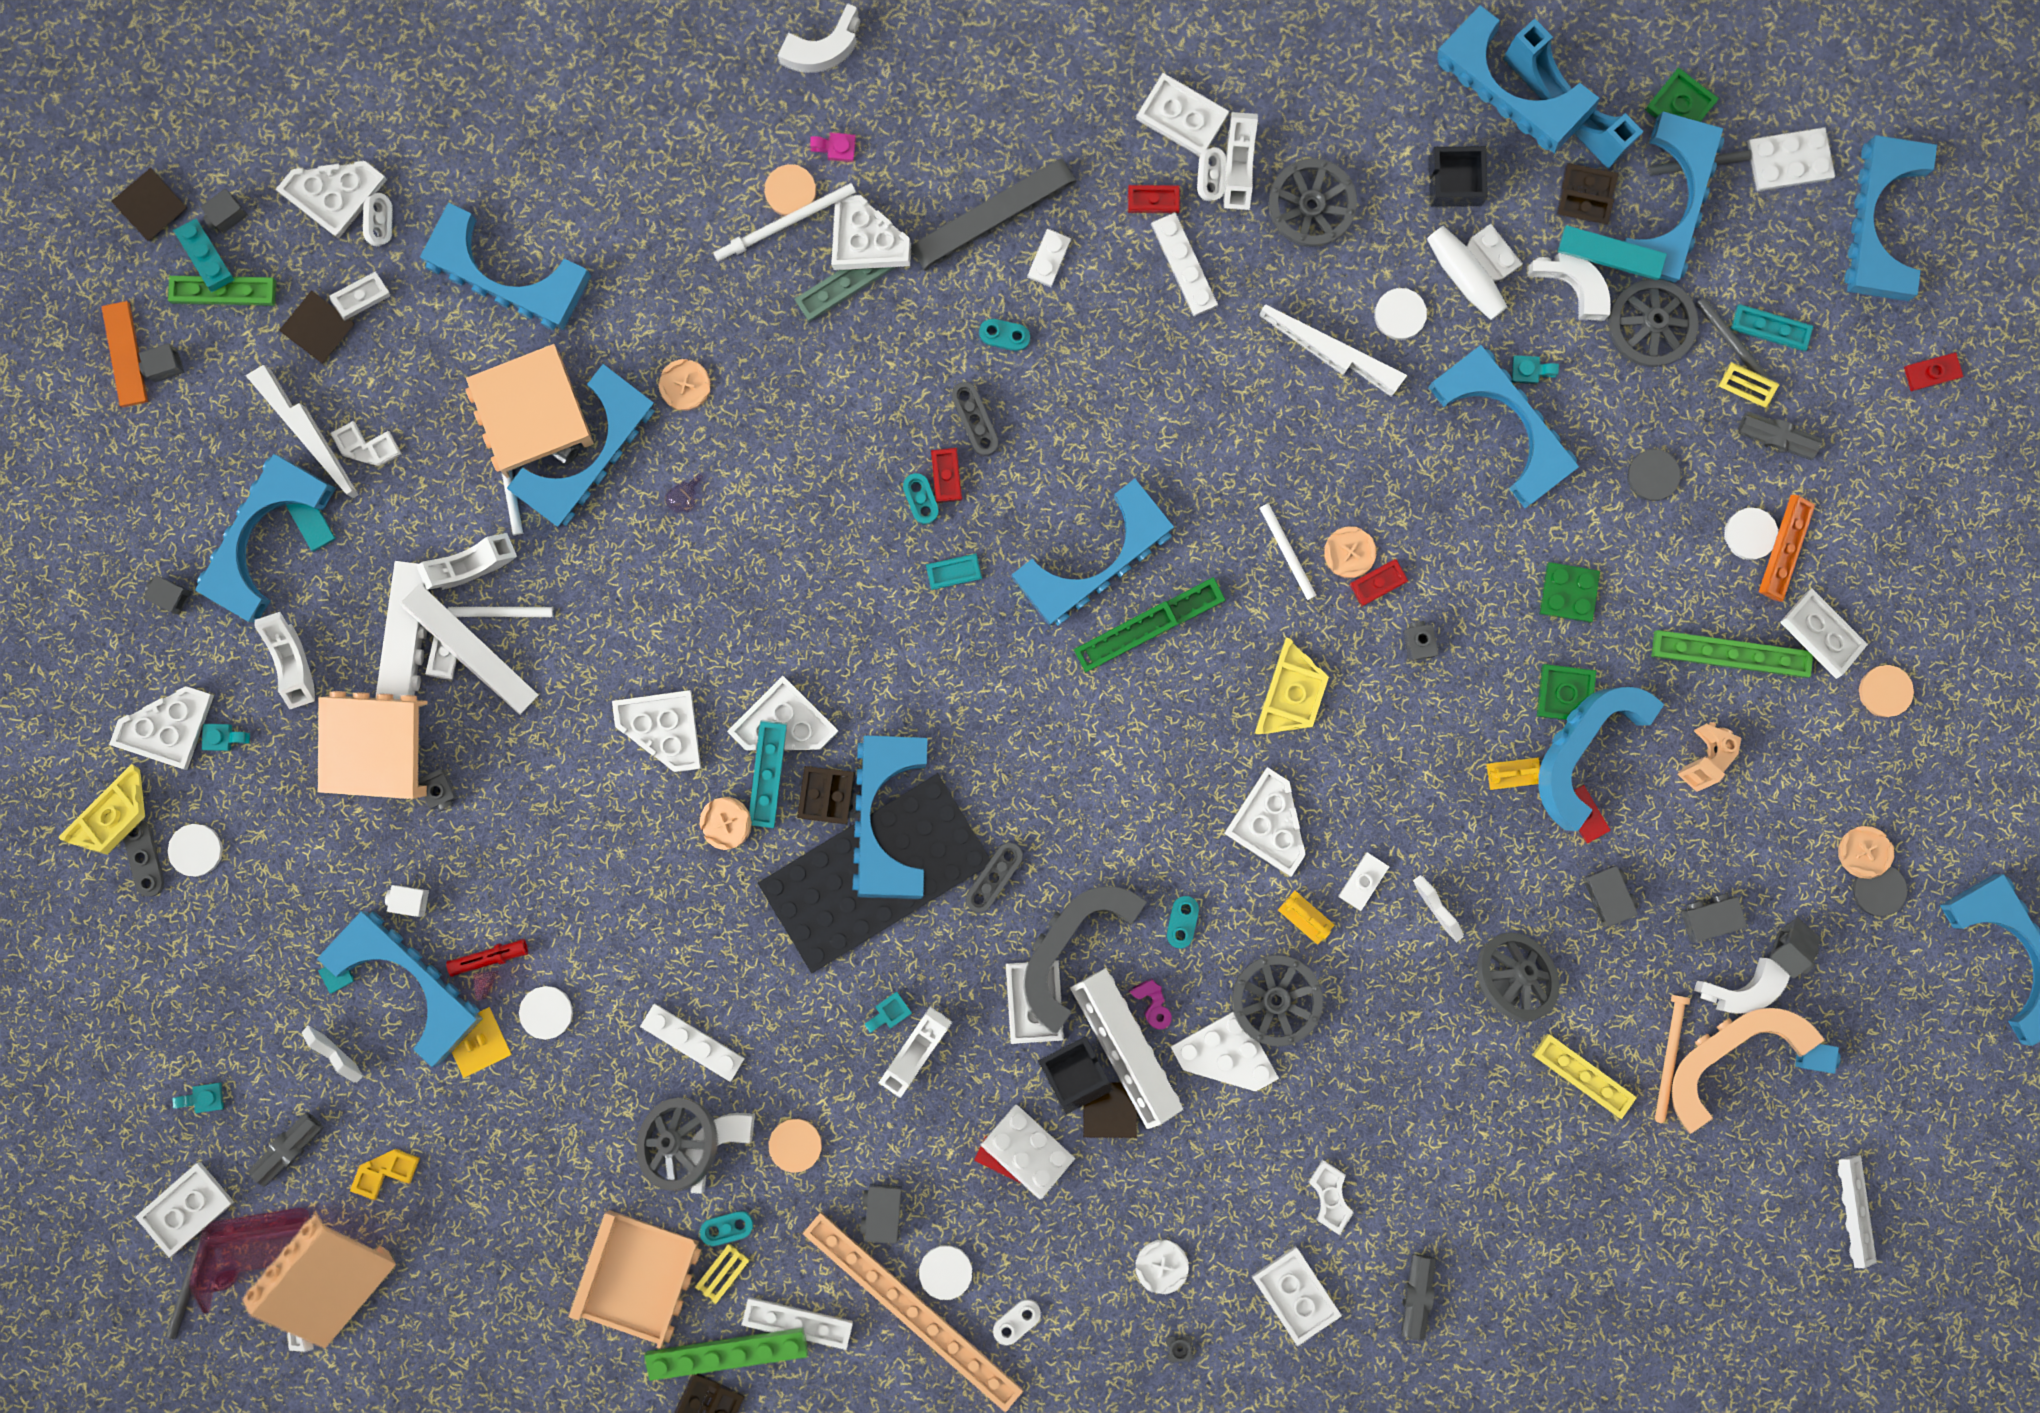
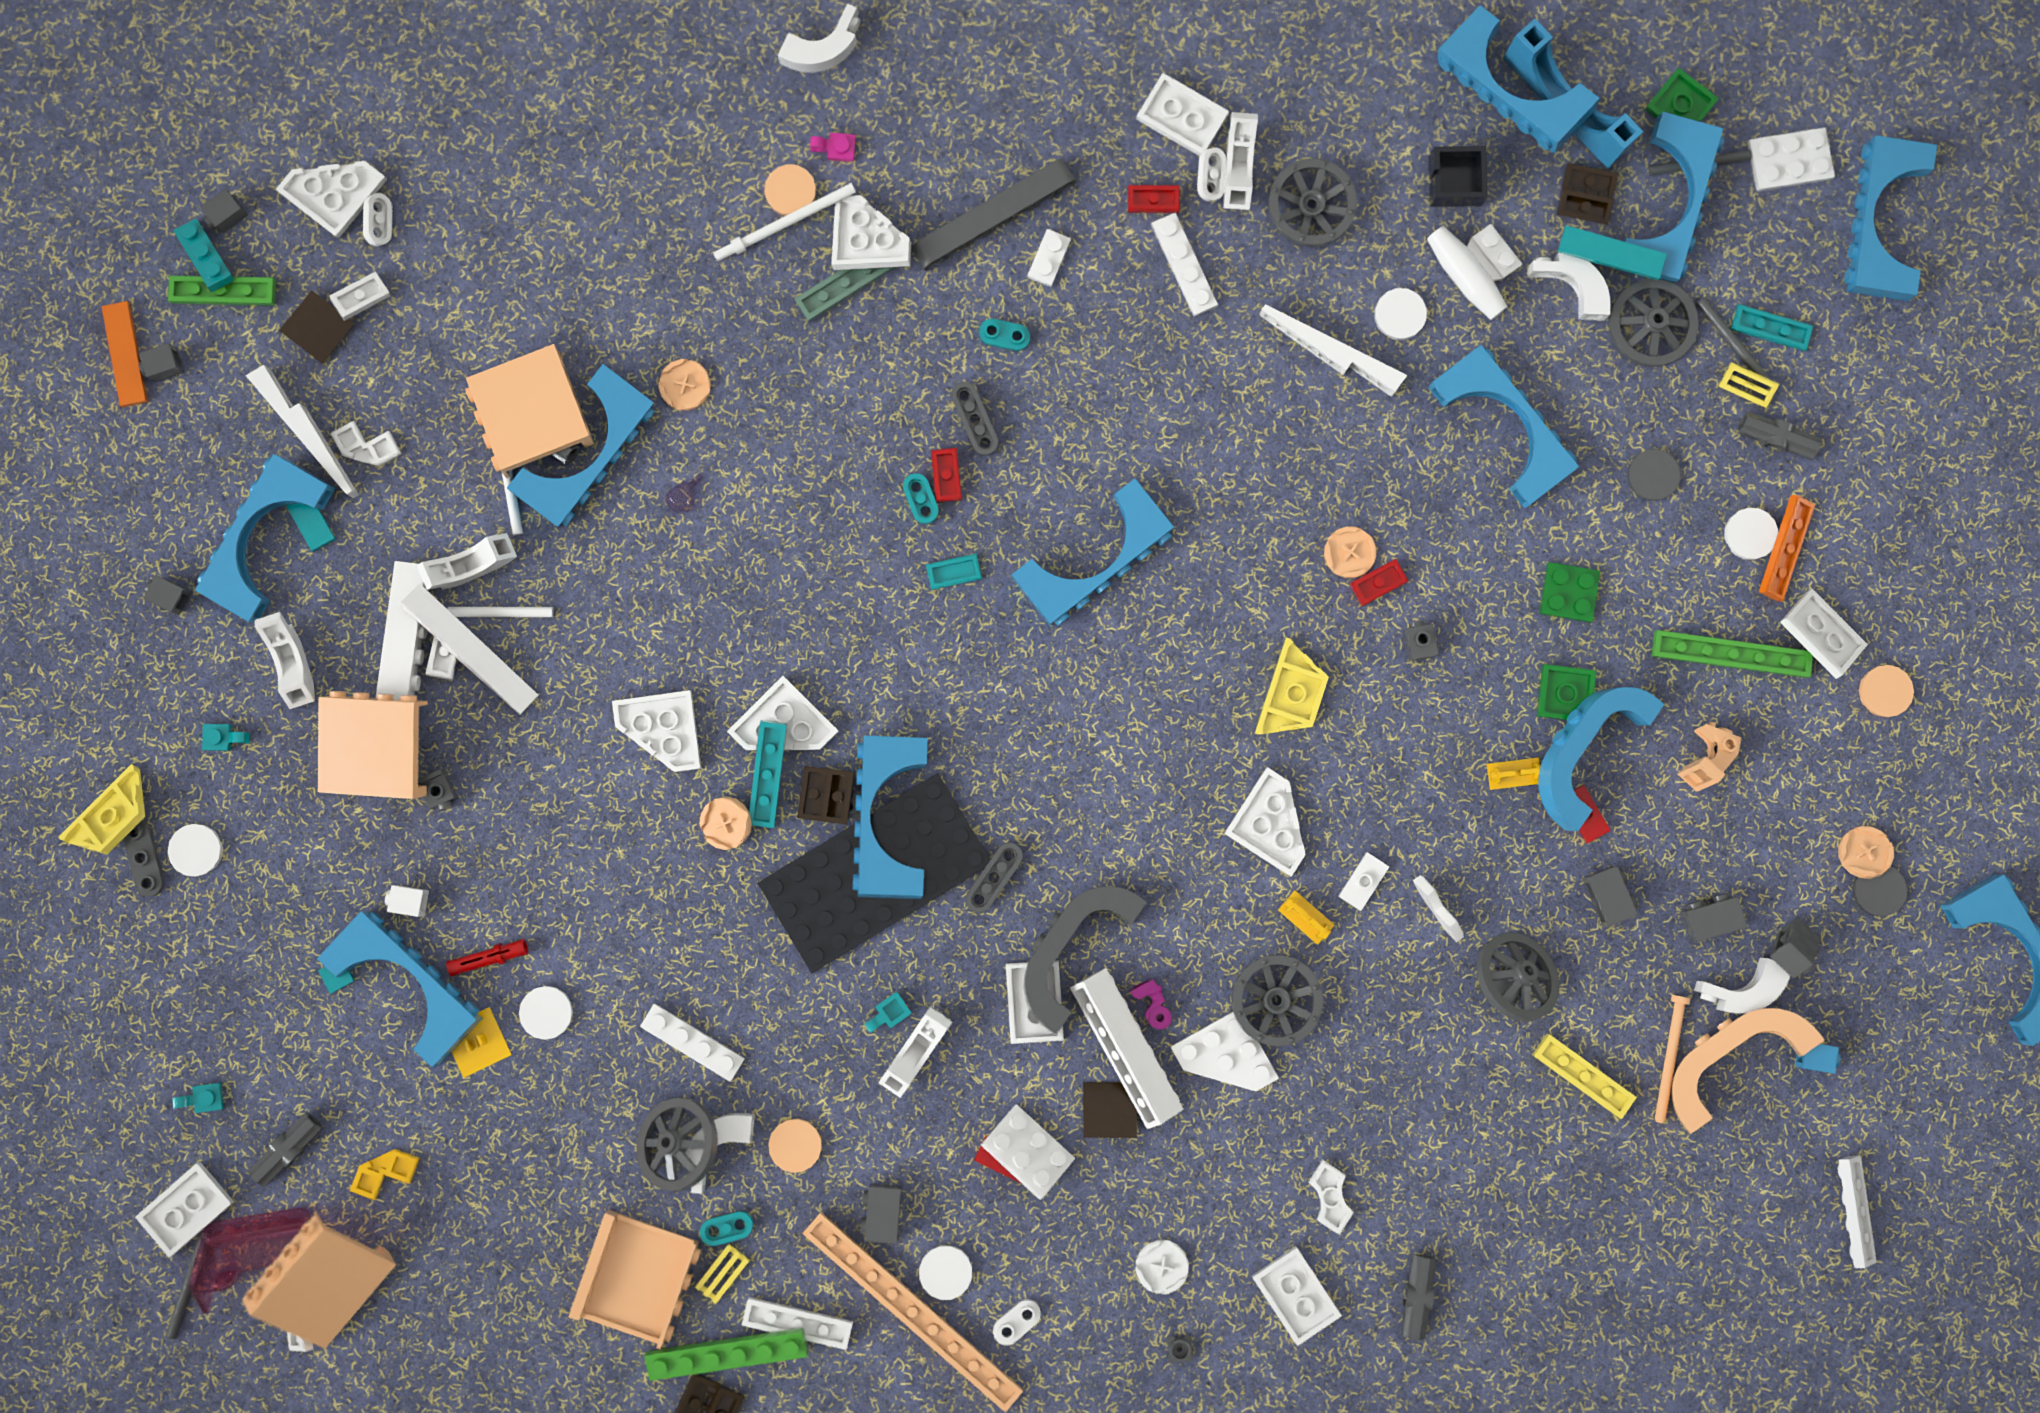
(149, 204): dark brown slope -> none
(166, 727): white plate -> none
(339, 1060): white tile -> none
(483, 983): clear pink slope -> none
(548, 300): dark azure arch -> none
(1075, 1075): black piece -> none
(1150, 624): green slope -> none
(1182, 922): teal plate -> none
(1288, 551): white bar -> none
(1528, 369): teal plate -> none
(1933, 372): red plate -> none

